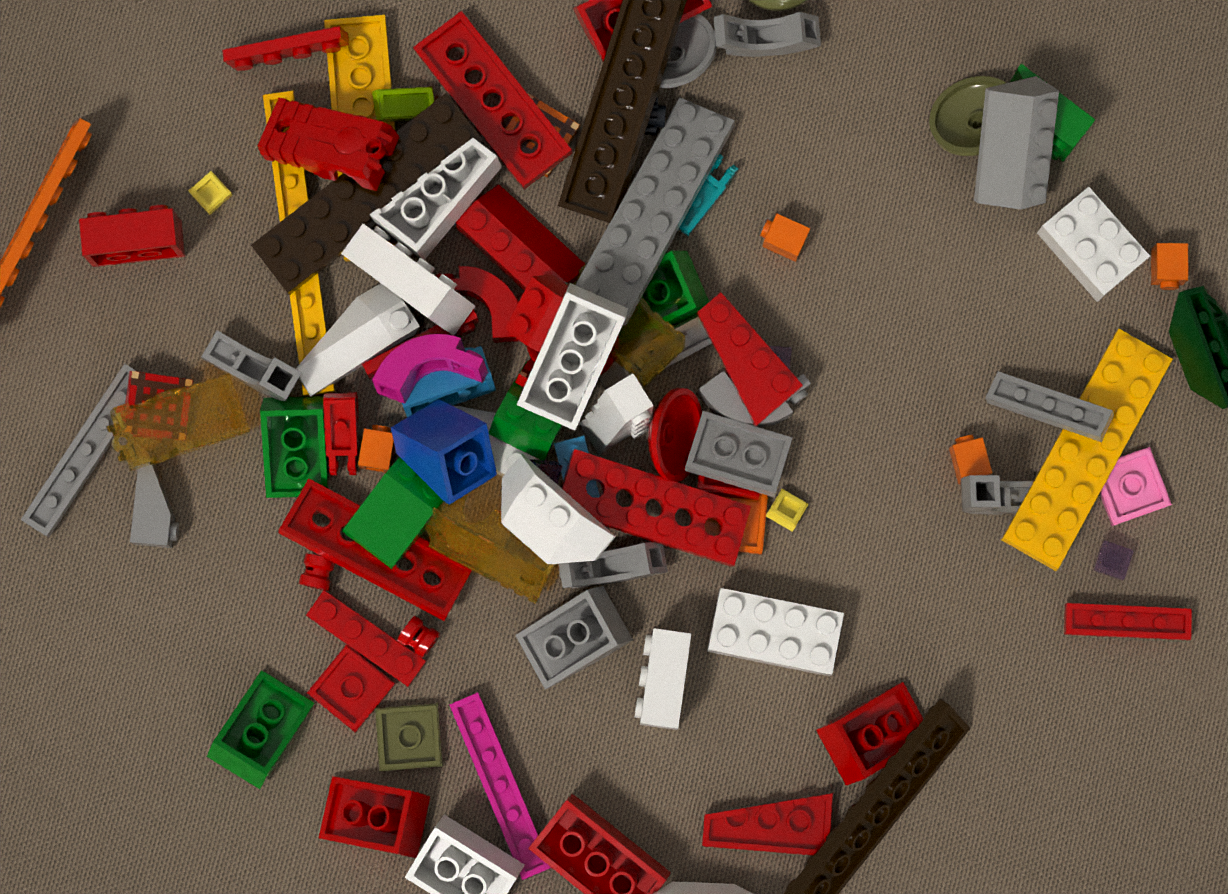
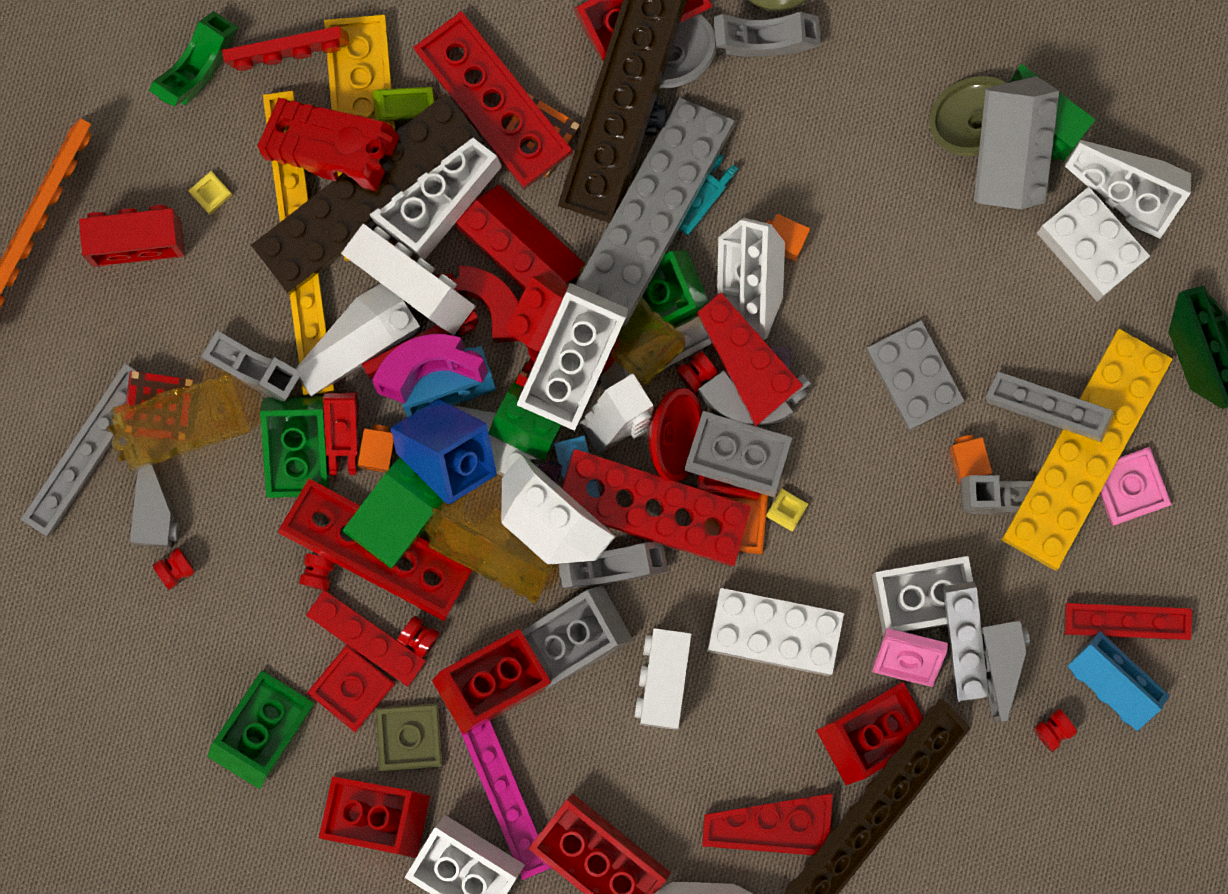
(173, 568): none -> red wheel
(197, 62): none -> green arch
(491, 681): none -> red brick
(704, 371): none -> red wheel
(752, 272): none -> white wedge
(910, 657): none -> bright pink tile
(914, 375): none -> light grey plate
(914, 595): none -> white brick
(965, 641): none -> light grey plate
(1004, 660): none -> light grey slope
(1055, 730): none -> red wheel
(1113, 560): clear purple plate -> none
(1118, 681): none -> dark azure brick
(1138, 186): none -> white wedge
(1169, 265): orange brick -> none

